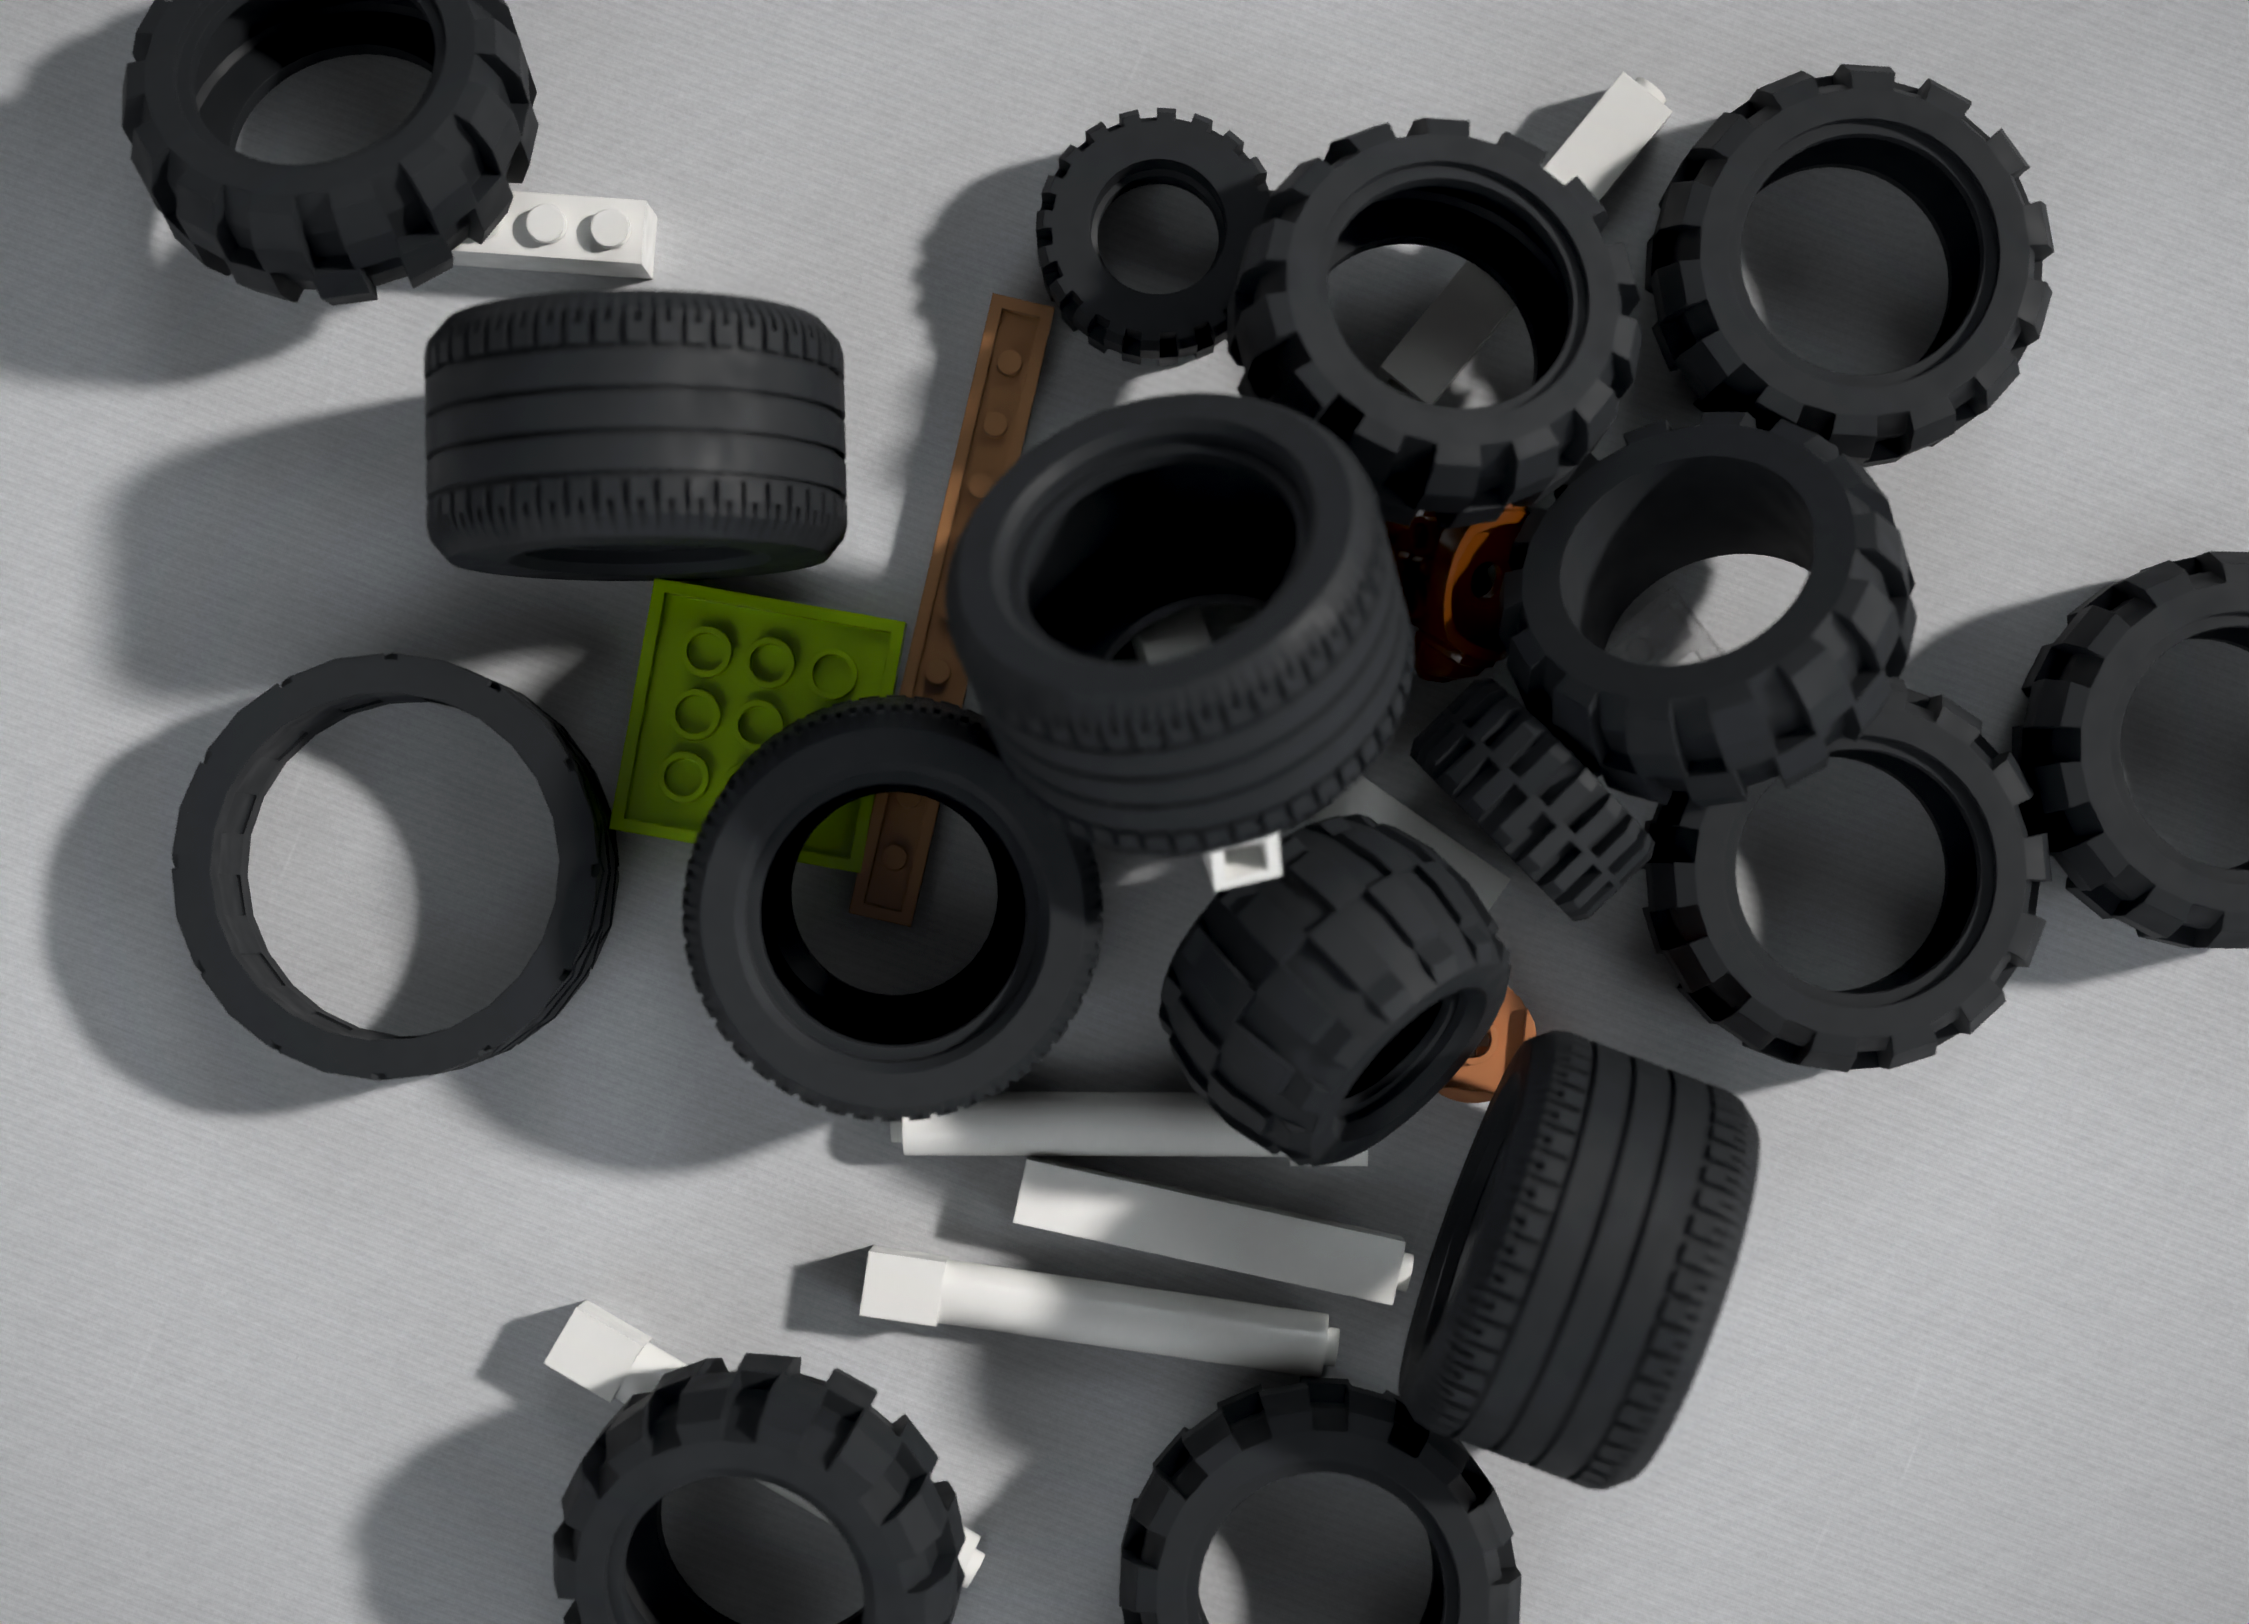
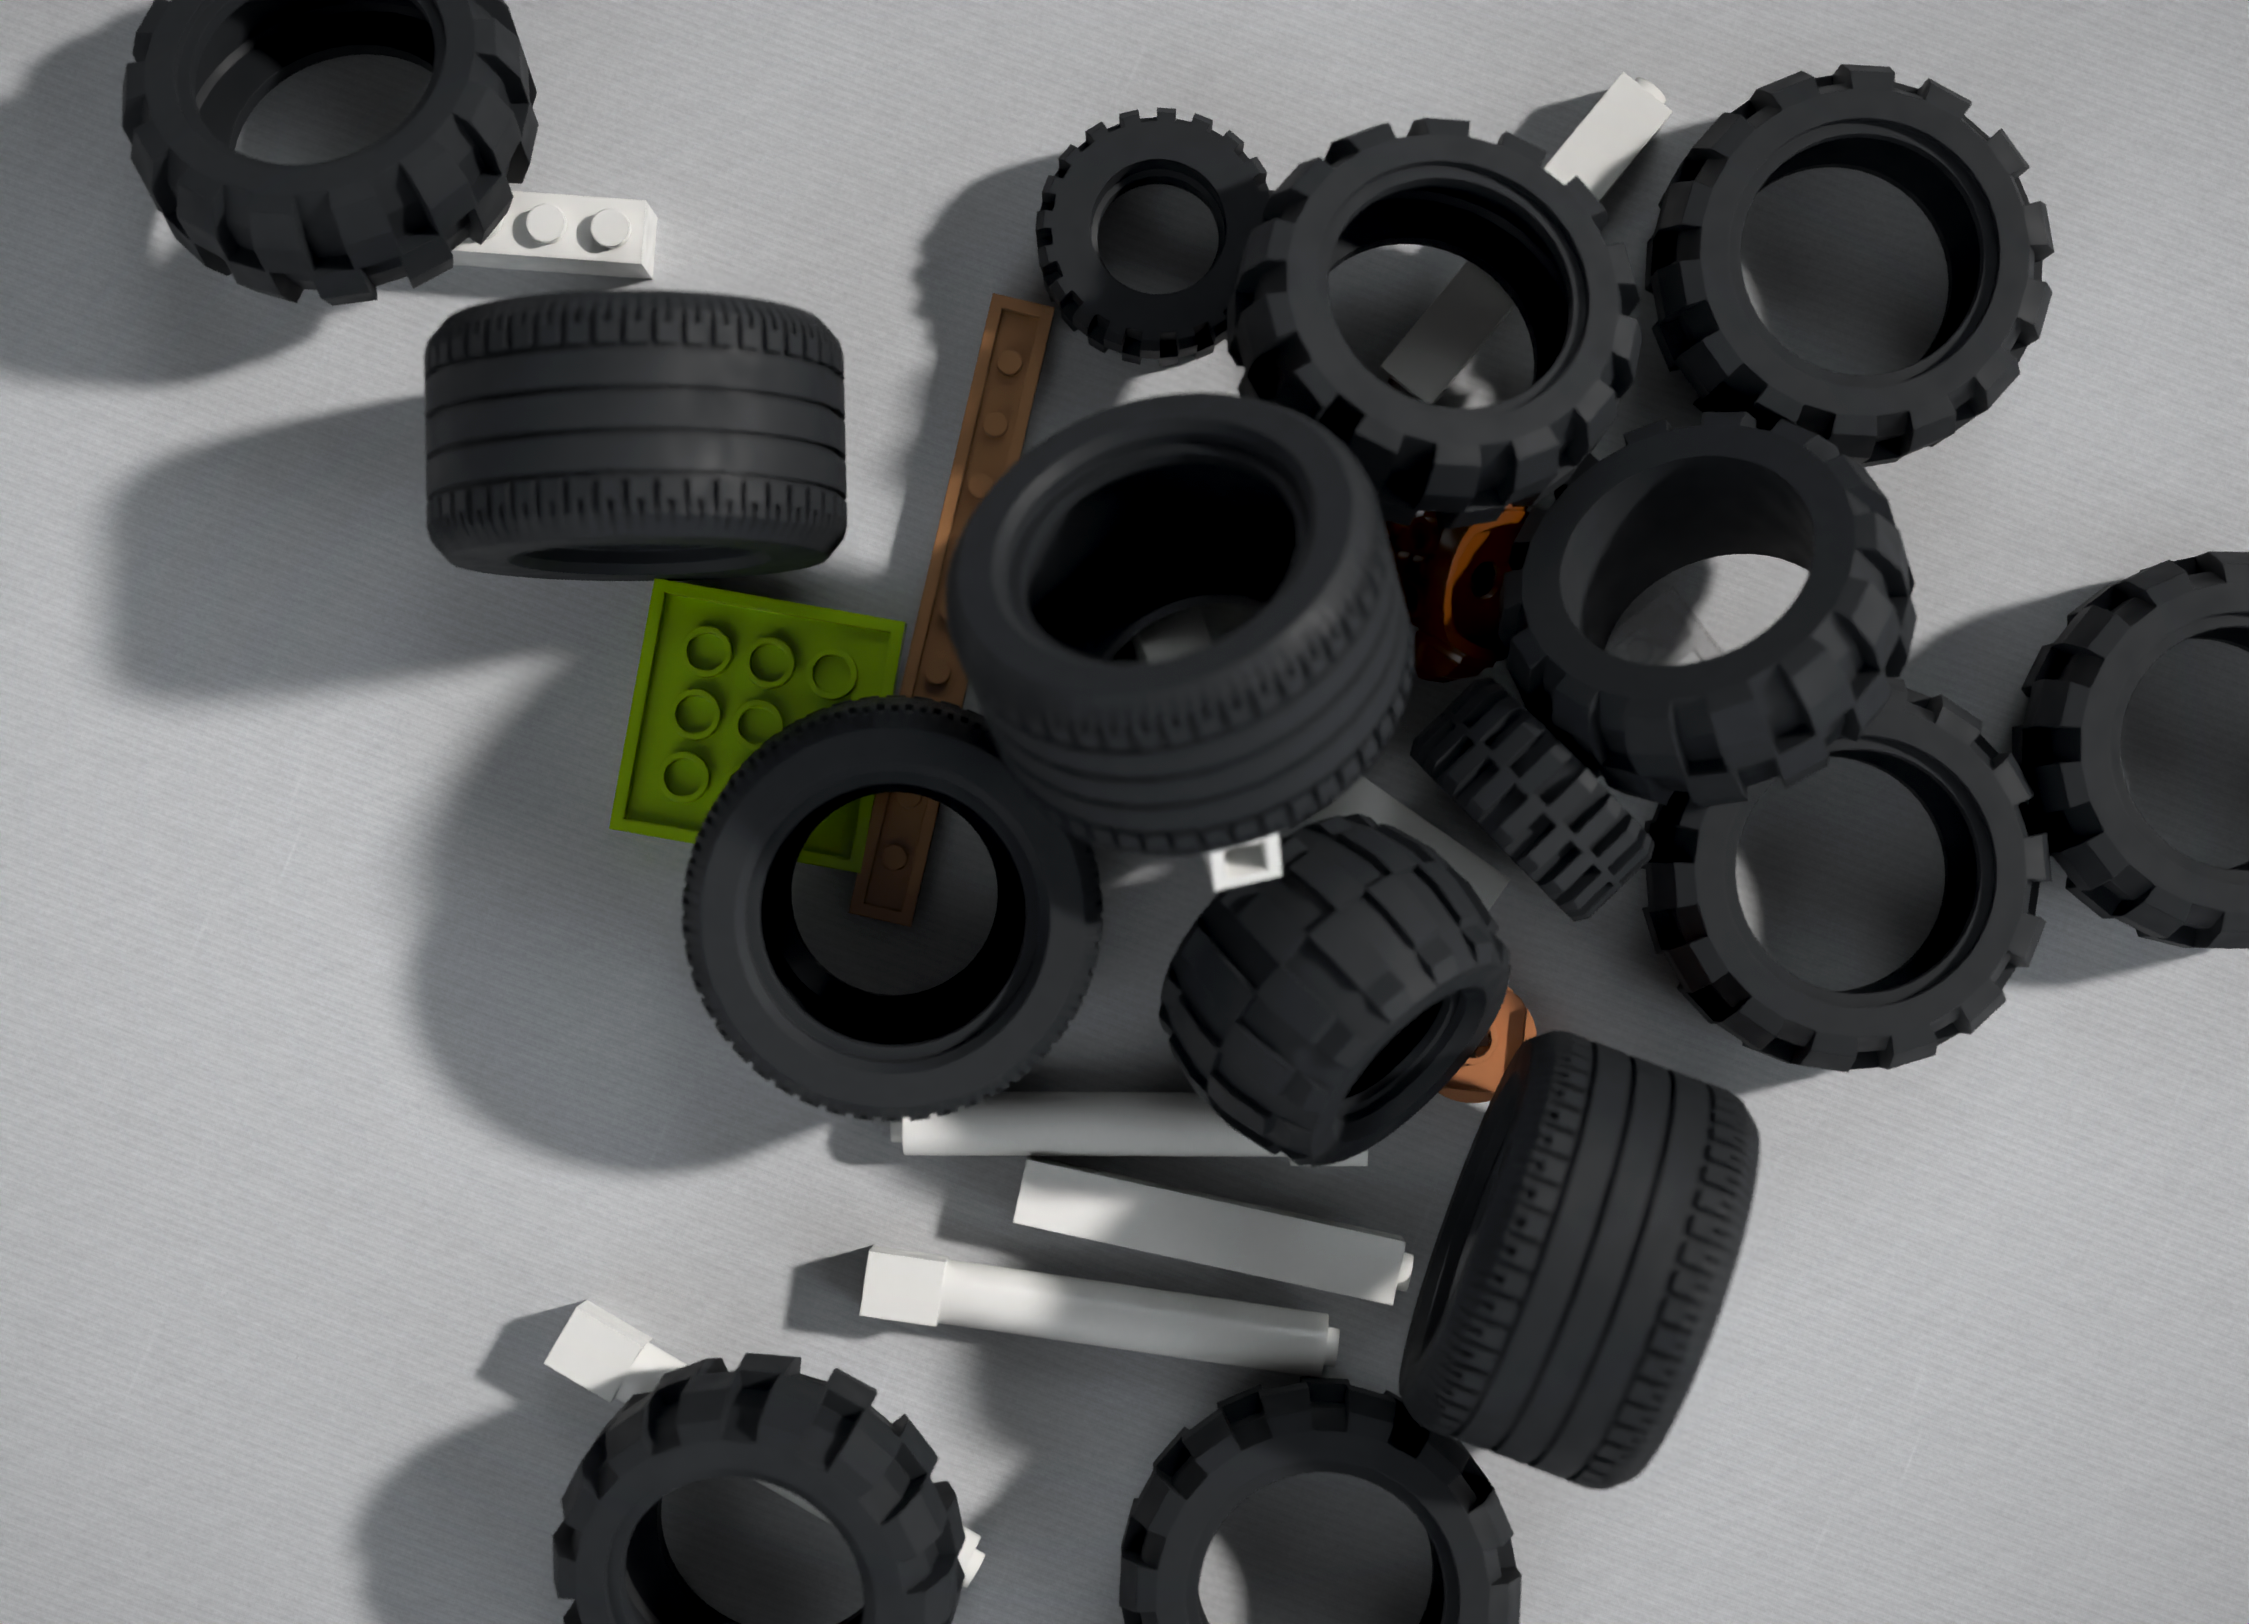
(214, 853): black tyre -> none

